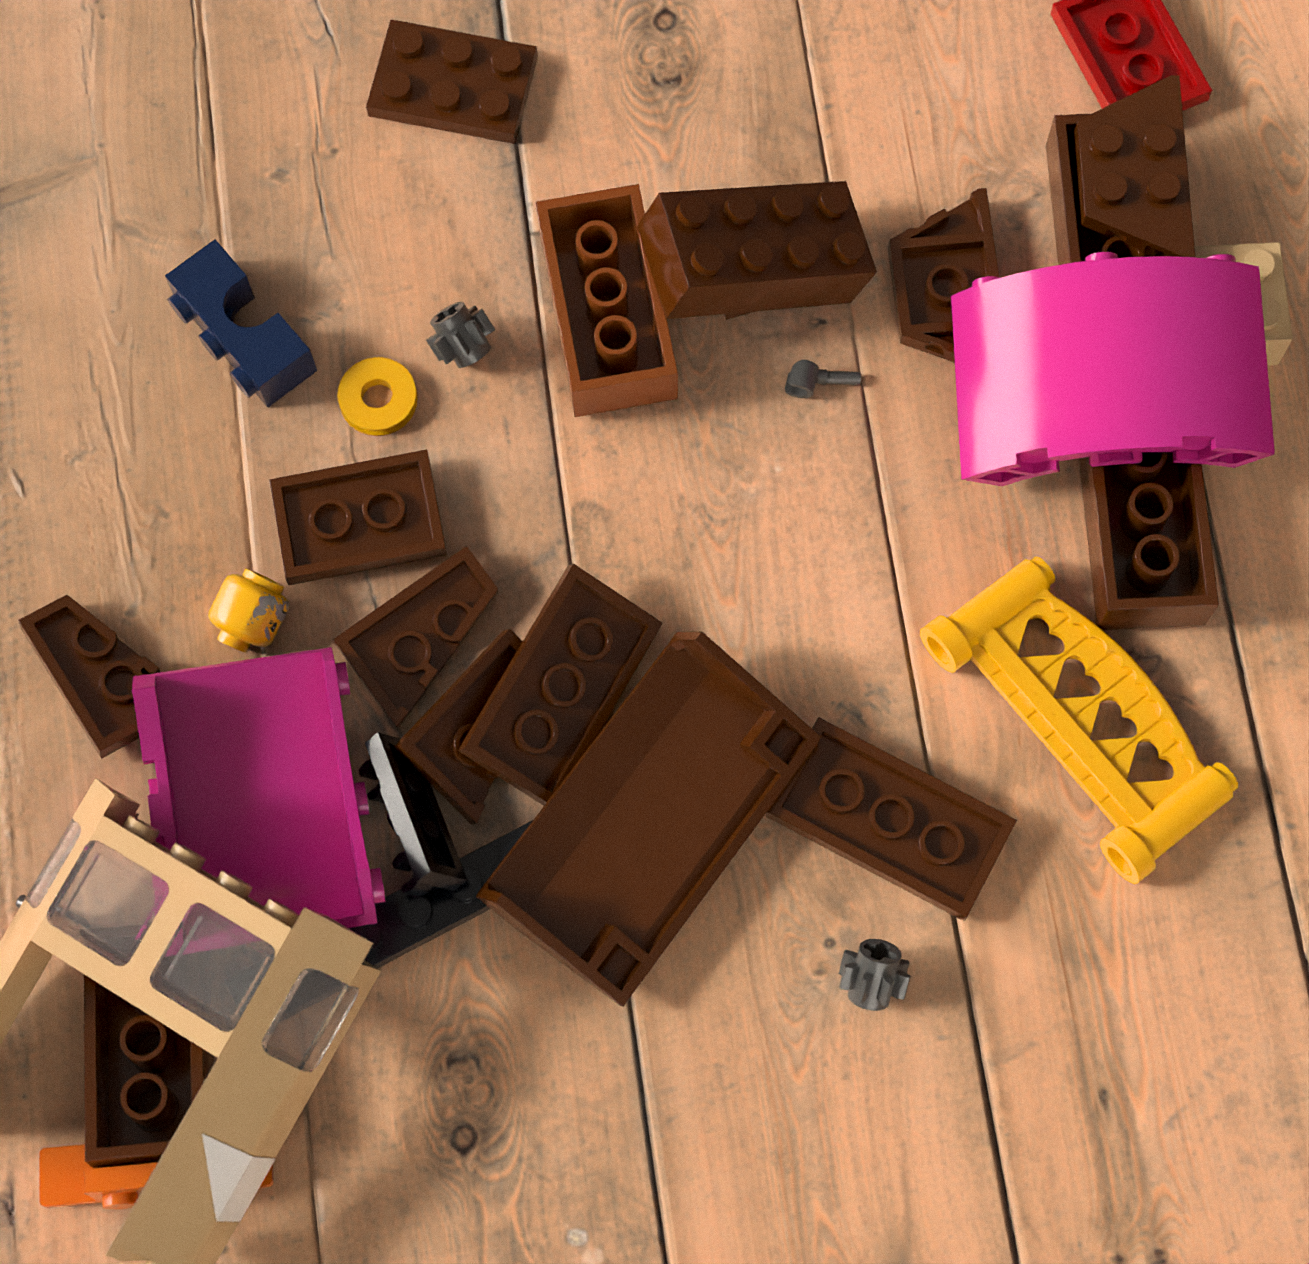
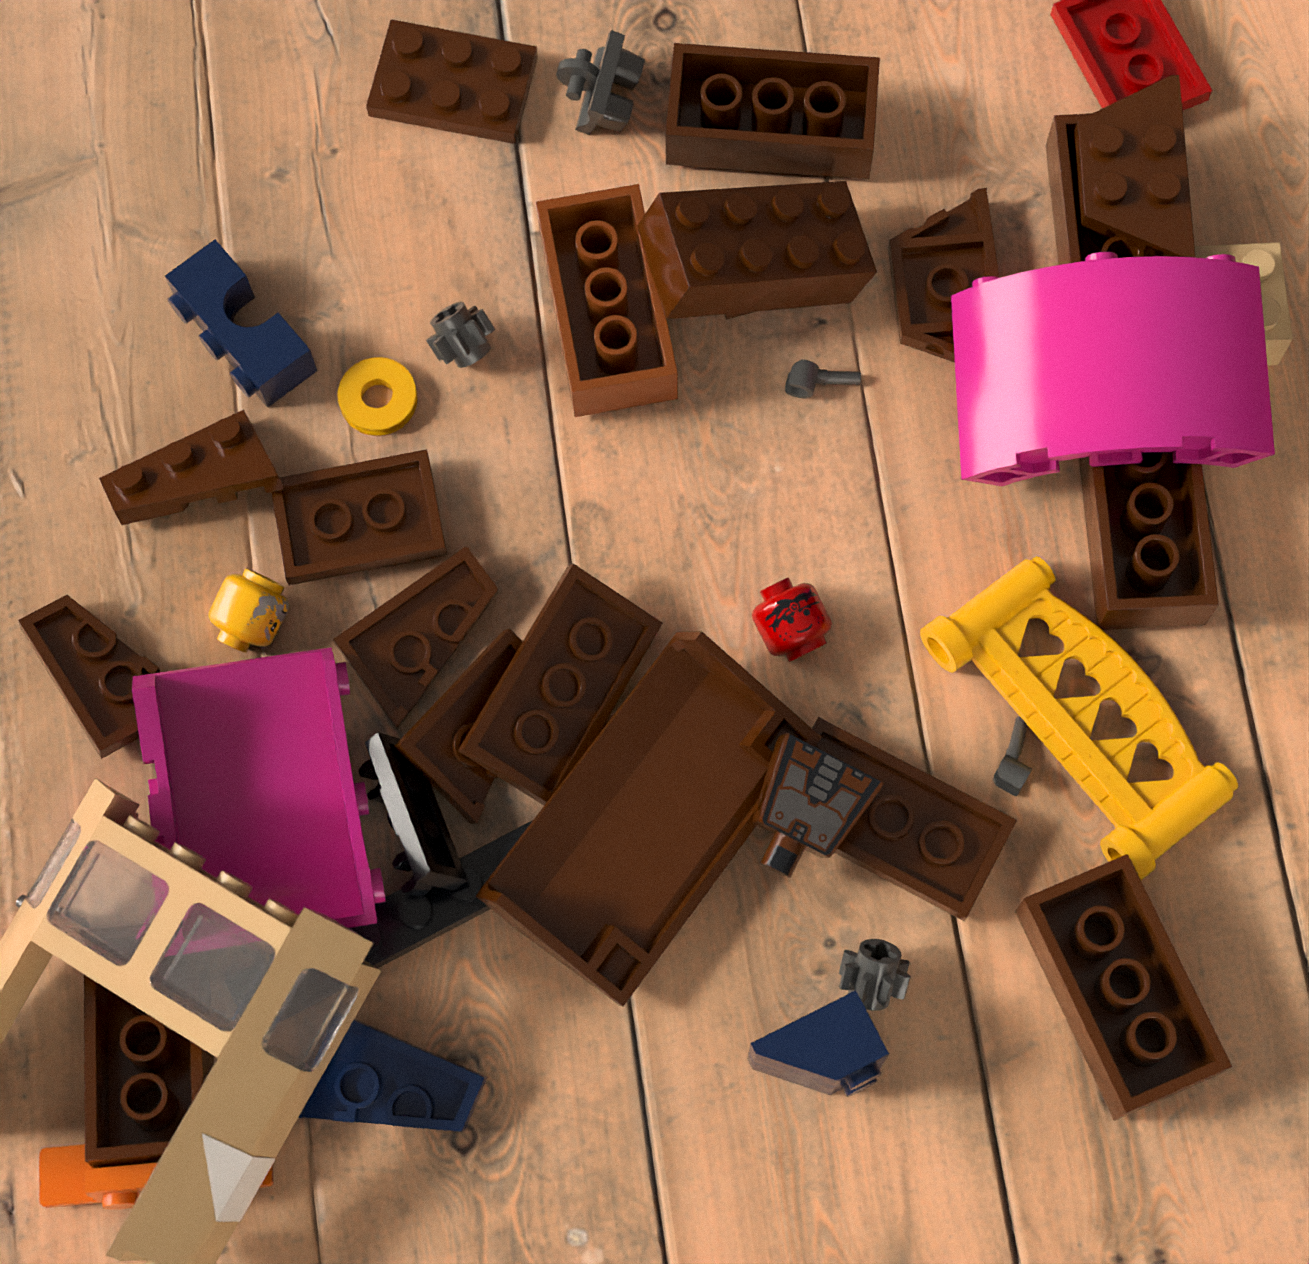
(195, 468): none -> reddish brown wing
(393, 1084): none -> dark blue wing
(610, 66): none -> dark grey hips
(772, 111): none -> reddish brown brick
(791, 619): none -> red head
(809, 802): none -> torso
(824, 1049): none -> dark blue slope
(1012, 773): none -> dark grey hand
(1122, 987): none -> reddish brown brick

